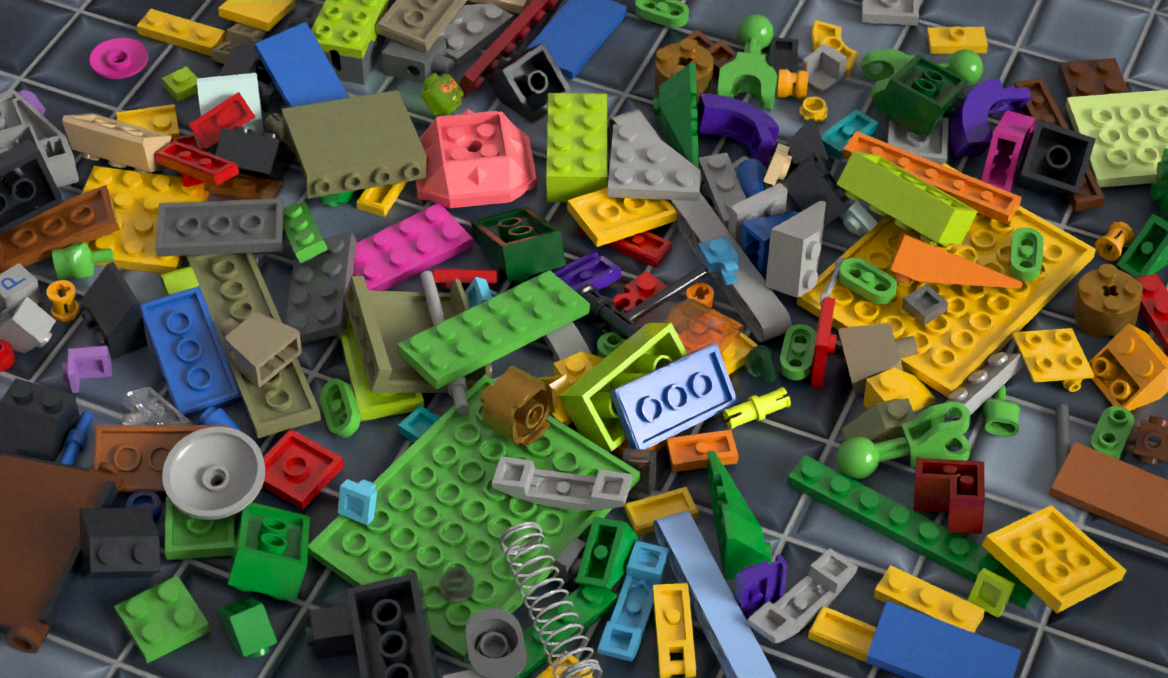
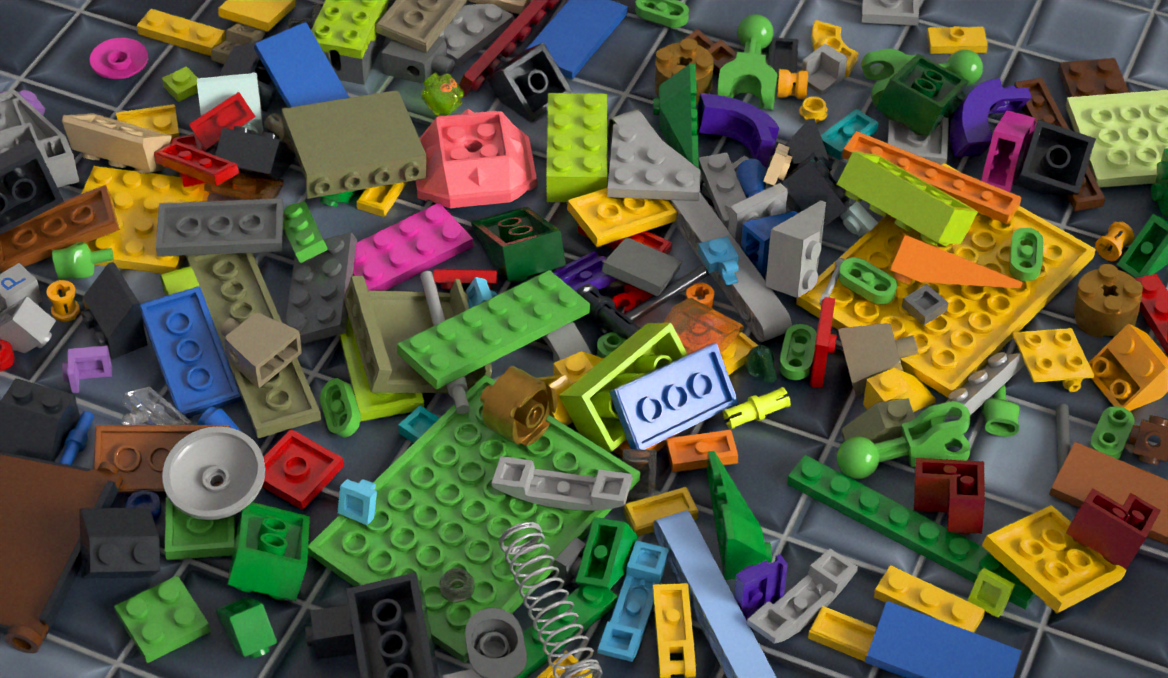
(641, 266): none -> dark grey tile
(1113, 528): none -> dark red brick

